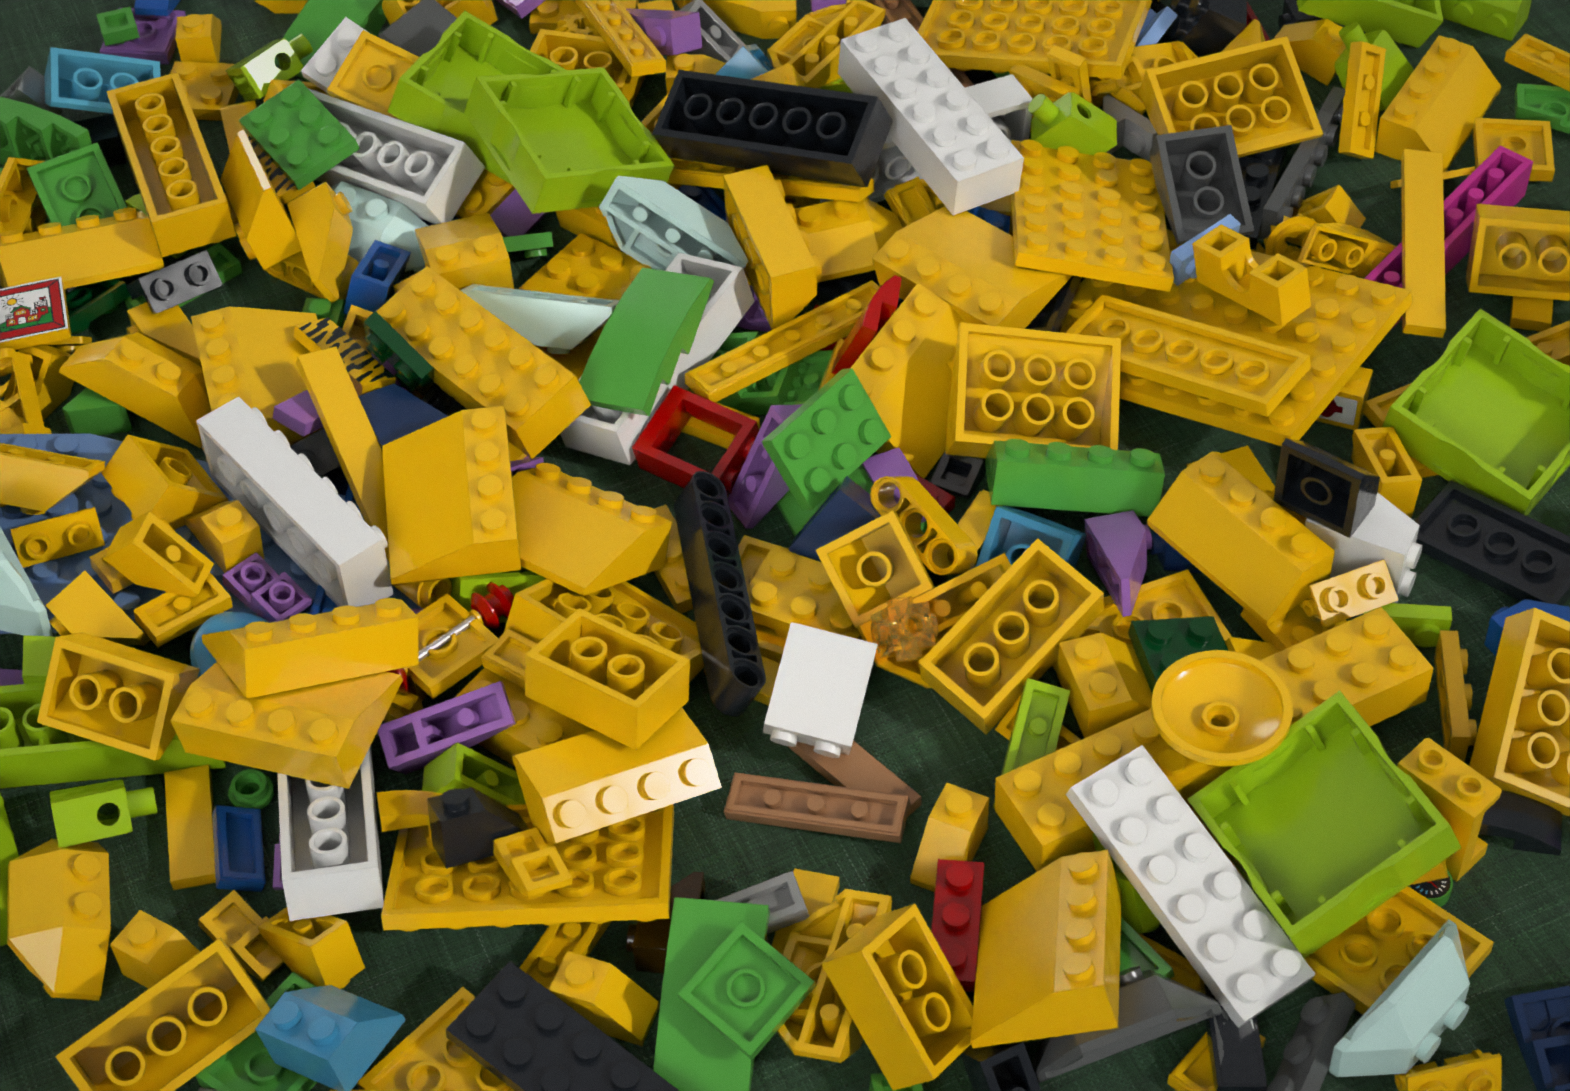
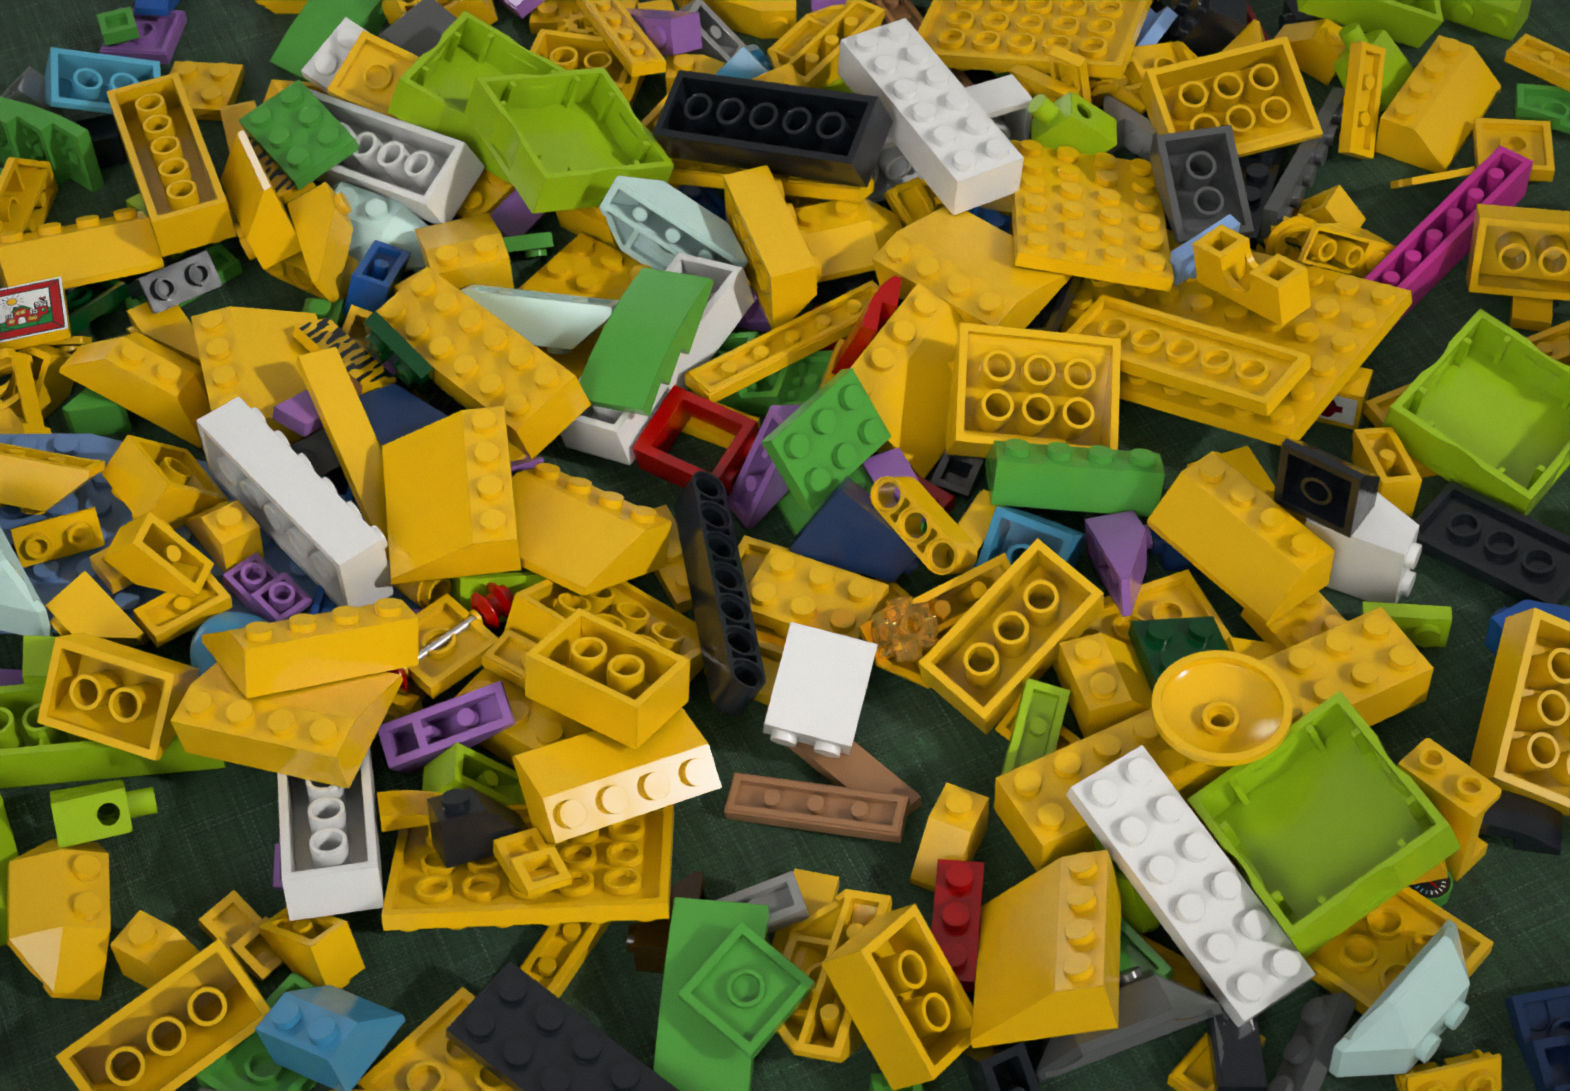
(76, 186): bright green plate -> none
(190, 826): yellow tile -> none
(199, 38): yellow slope -> none
(238, 848): blue tile -> none
(247, 782): bright green plate -> none
(255, 71): lime torso -> none
(605, 997): yellow slope -> none
(874, 567): yellow slope -> none
(1350, 594): yellow hinge -> none
(1423, 242): yellow tile -> none
(1454, 694): yellow plate -> none

